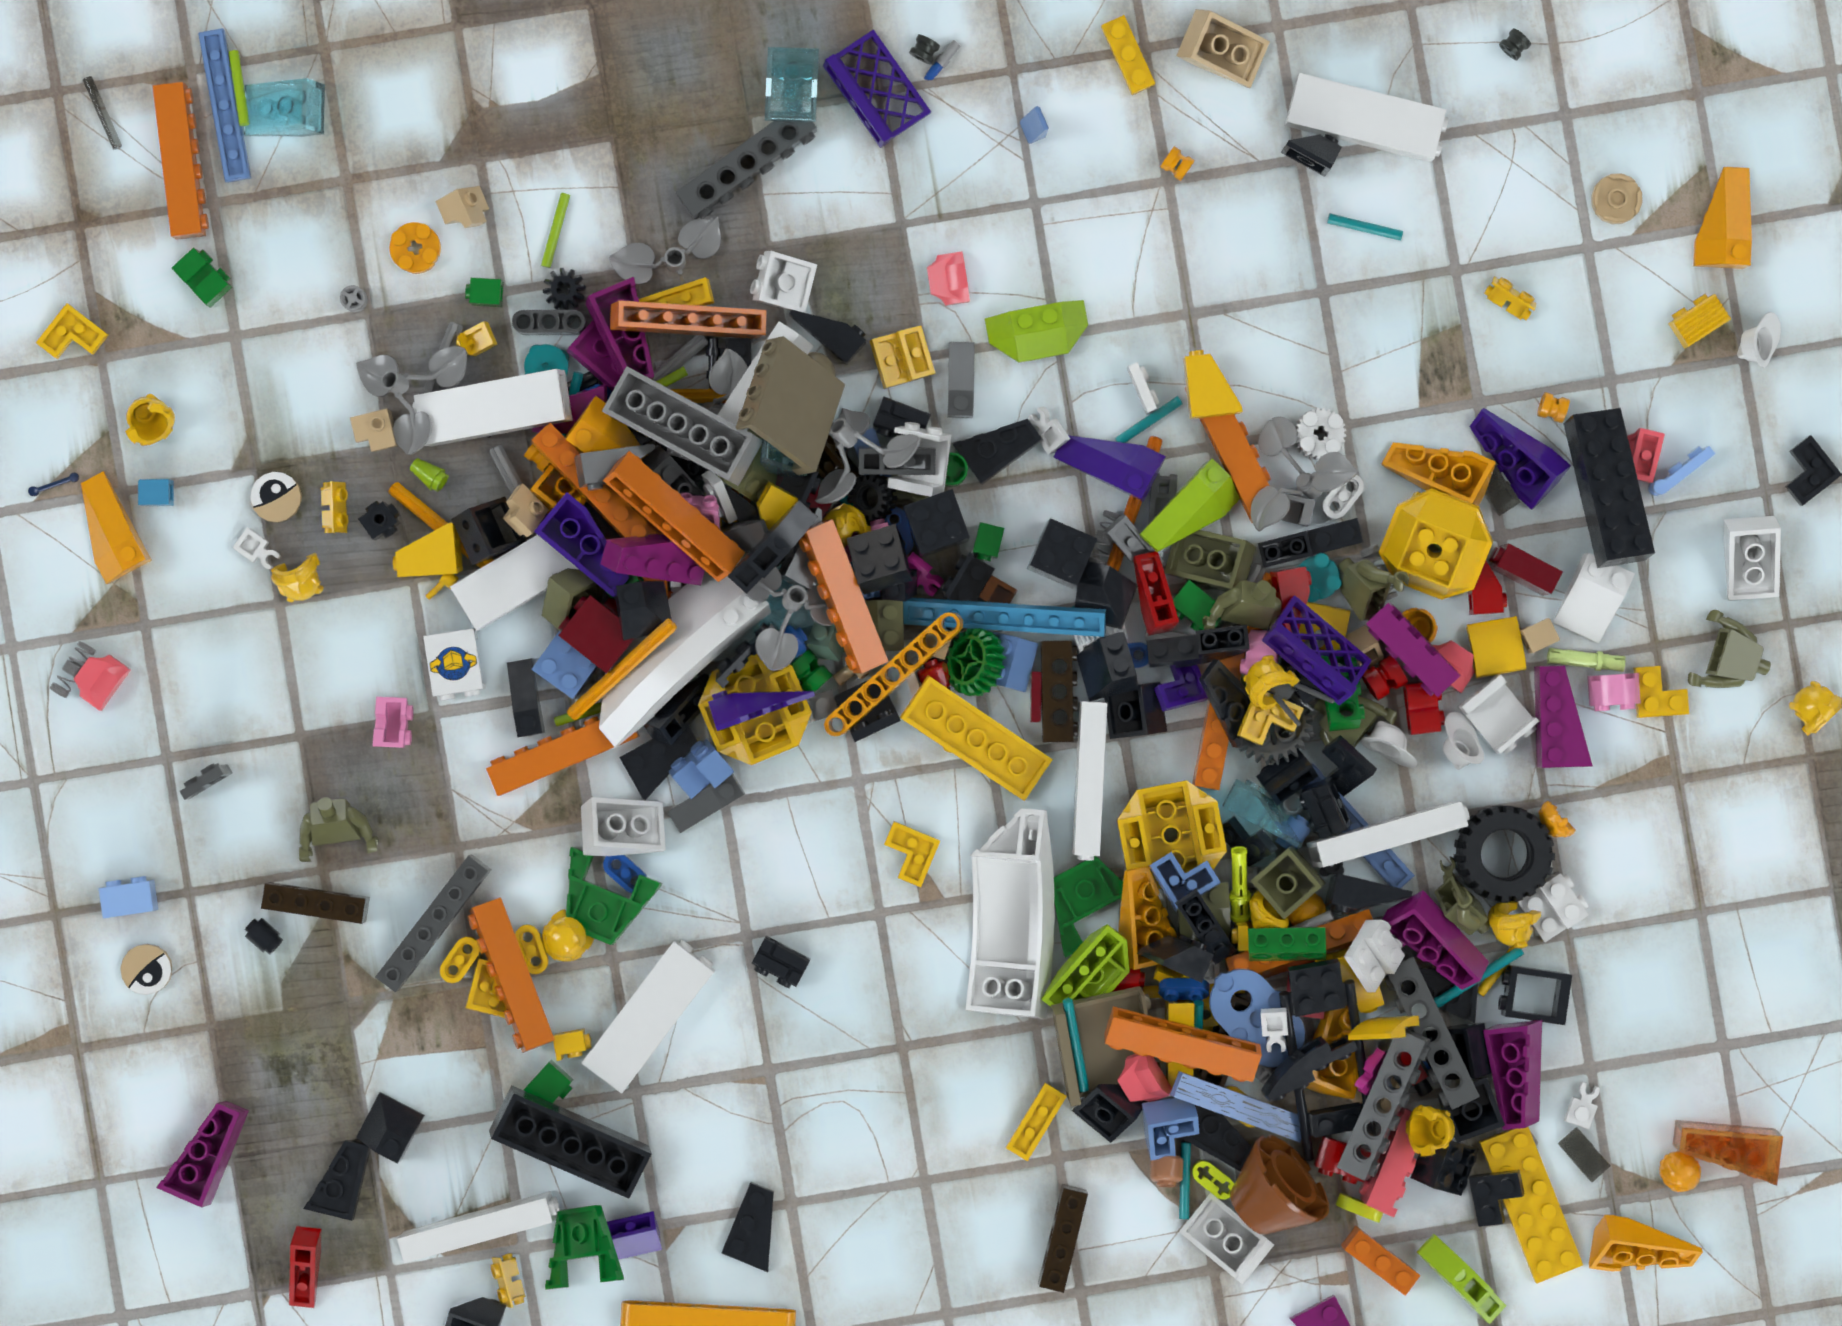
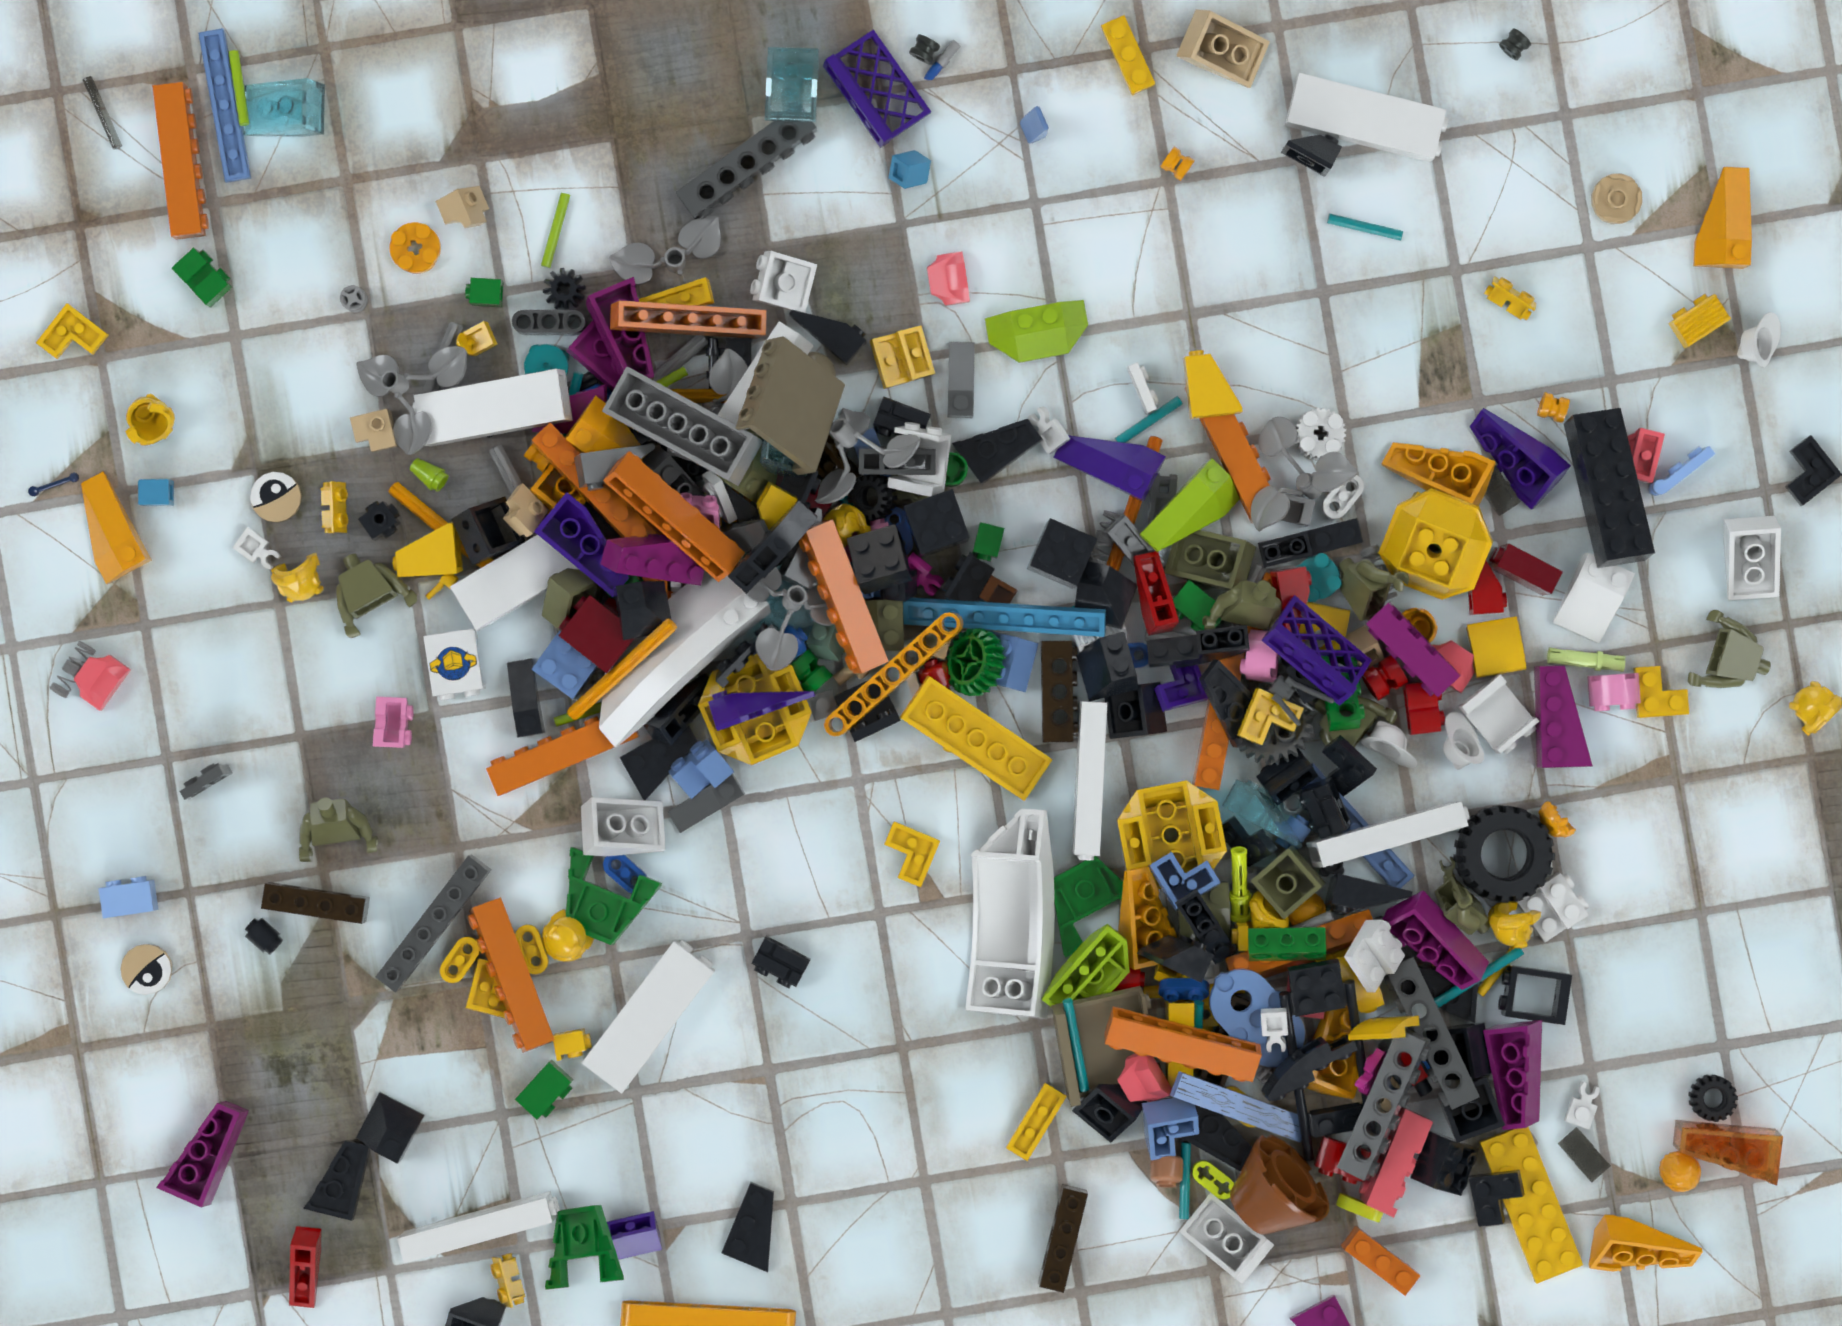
(366, 588): none -> olive torso
(570, 1142): black brick -> none
(909, 169): none -> dark azure panel
(1035, 696): dark red tile -> none
(1264, 676): yellow helmet -> none
(1429, 1129): yellow helmet -> none
(1461, 1278): lime slope -> none
(1539, 635): tan panel -> none
(1728, 1098): none -> black tyre

